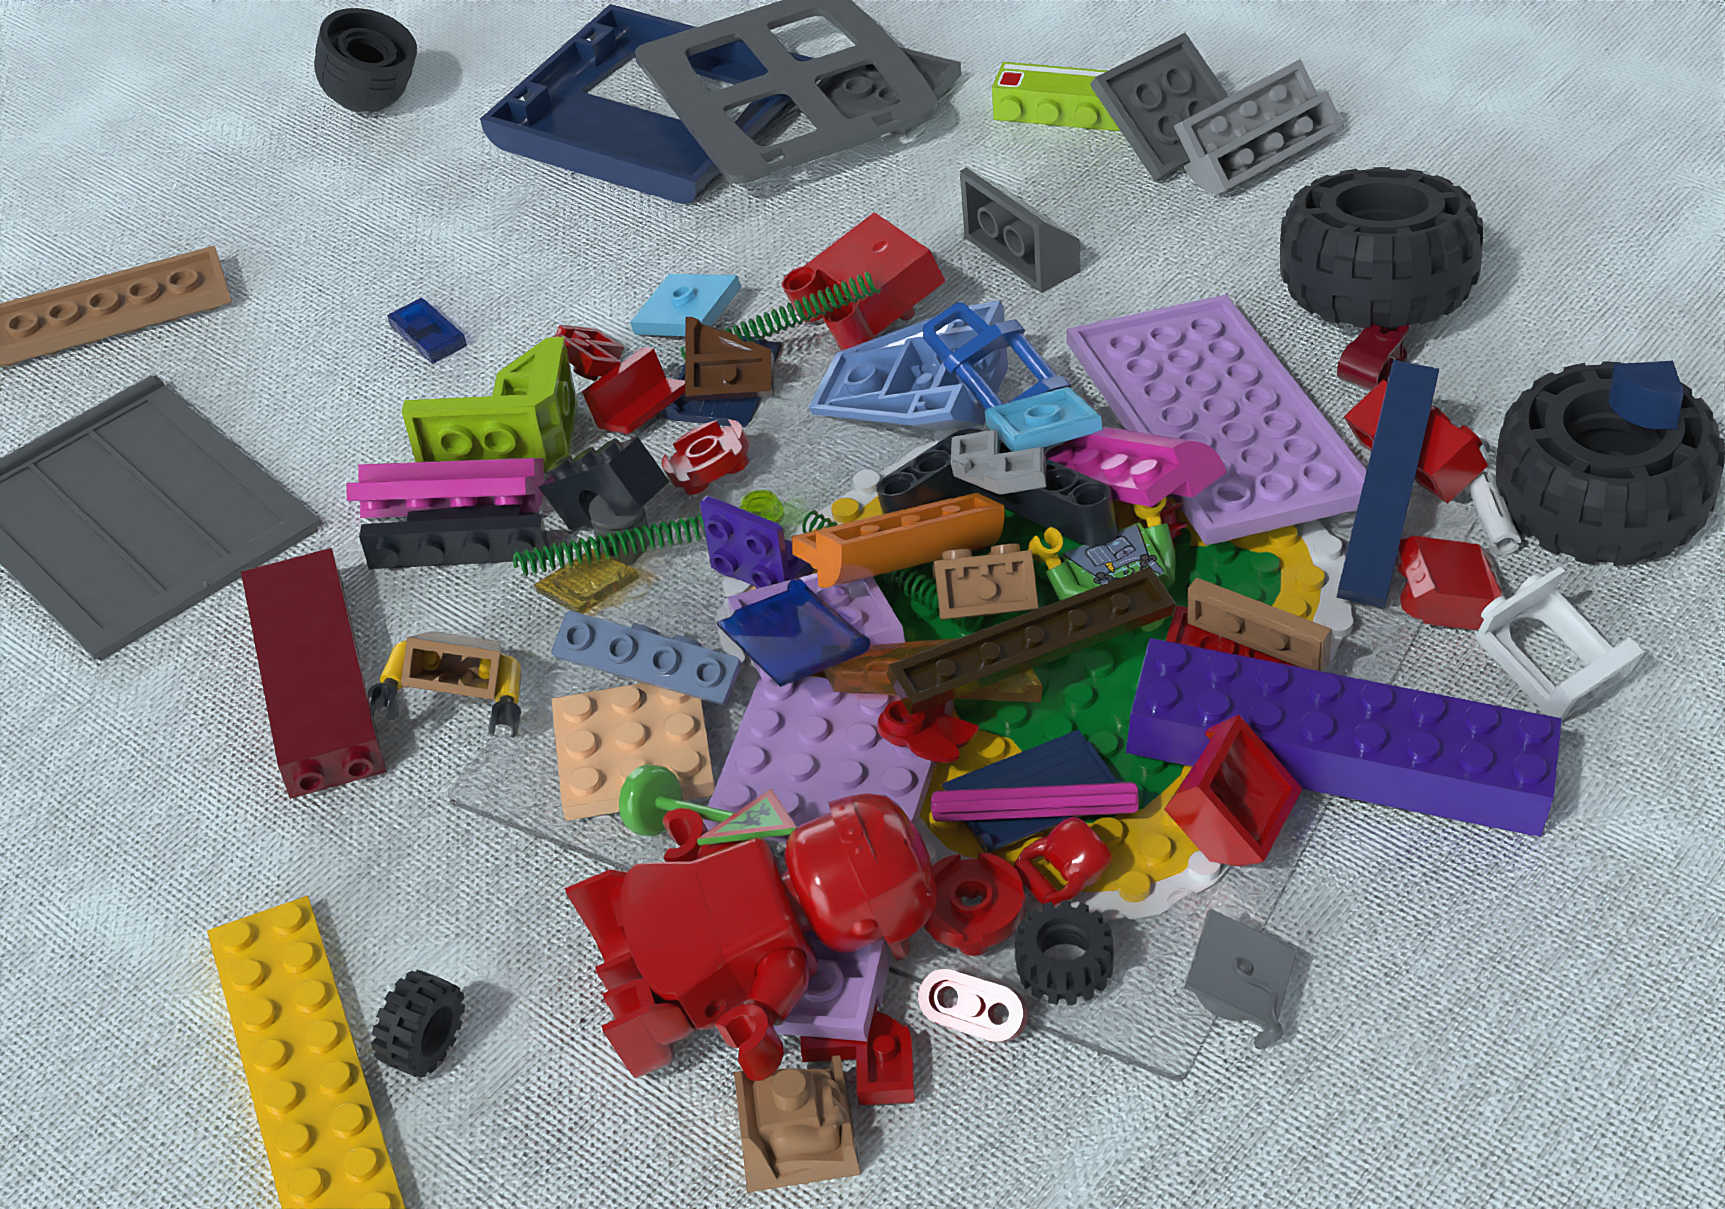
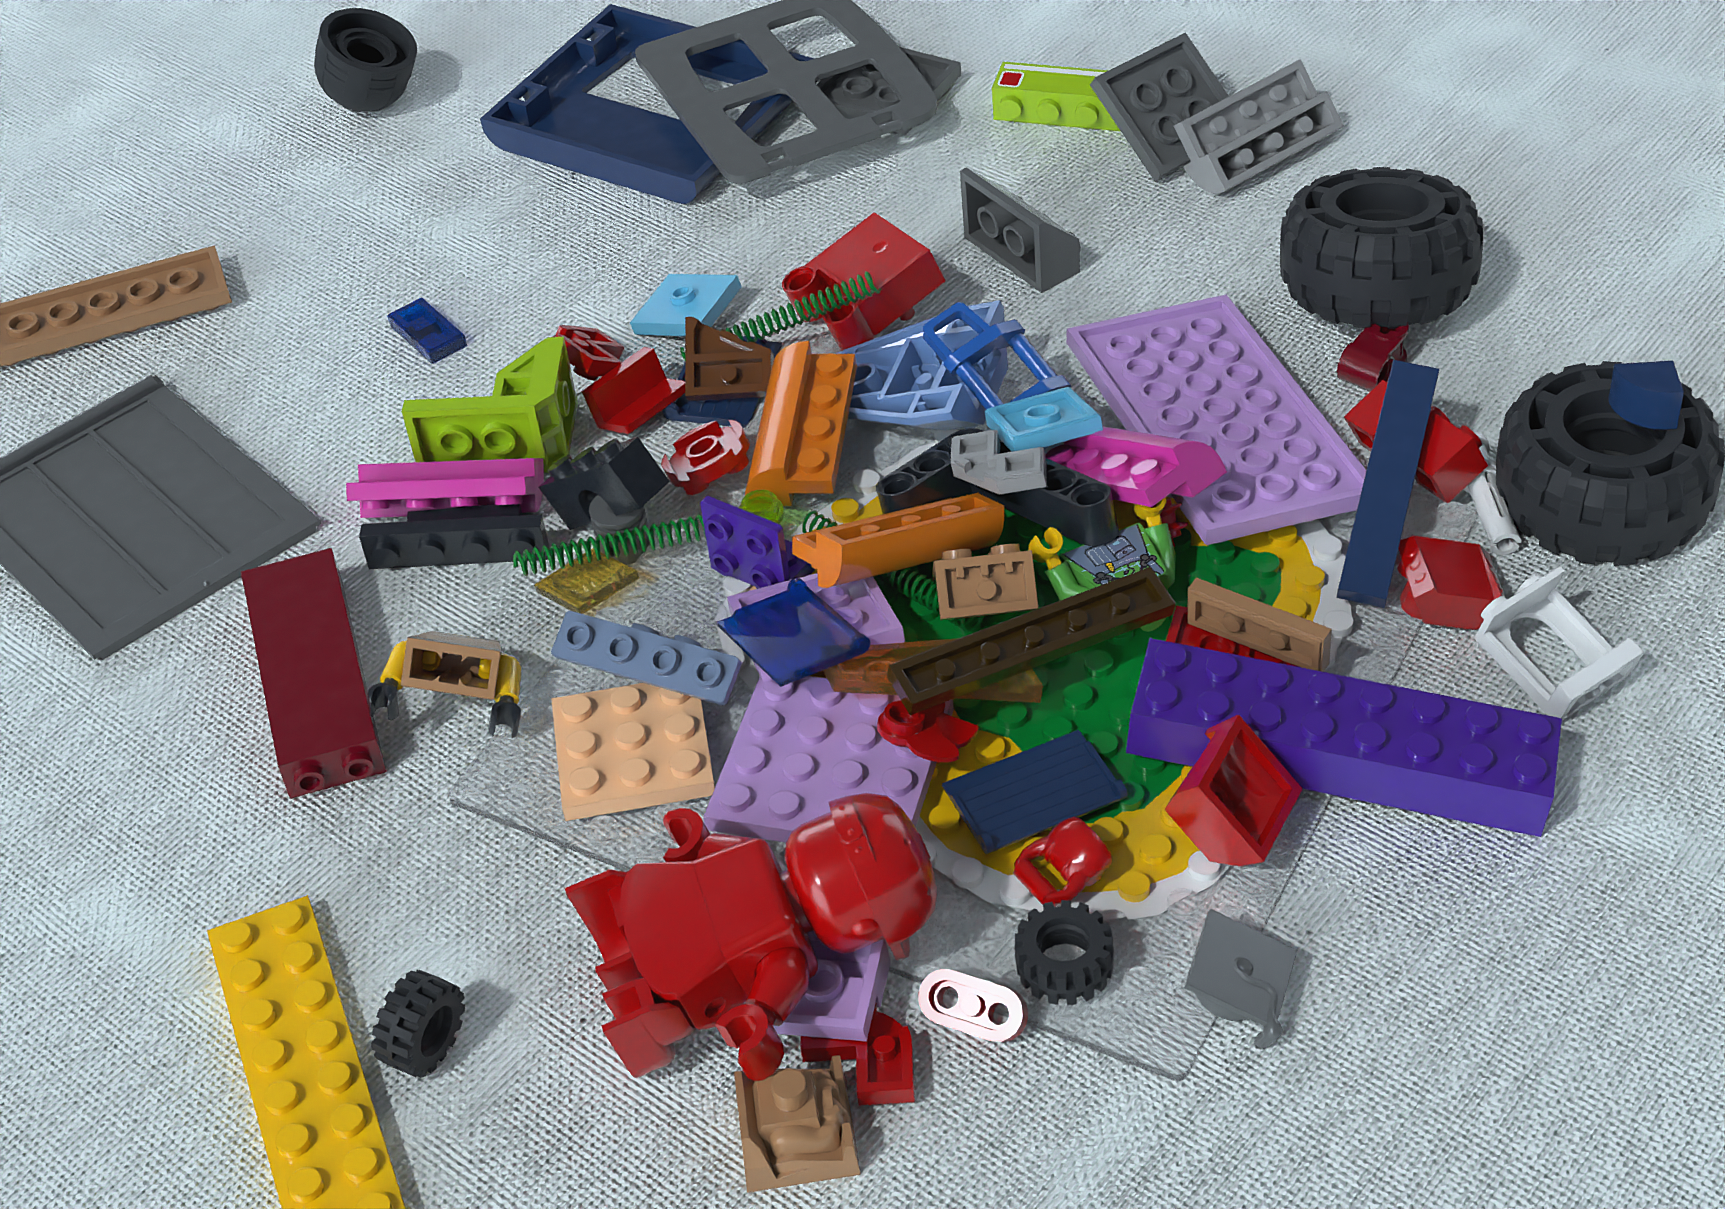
(656, 790): bright green piece -> none
(802, 423): none -> orange brick
(978, 926): red plate -> none
(1035, 802): dark pink axle -> none

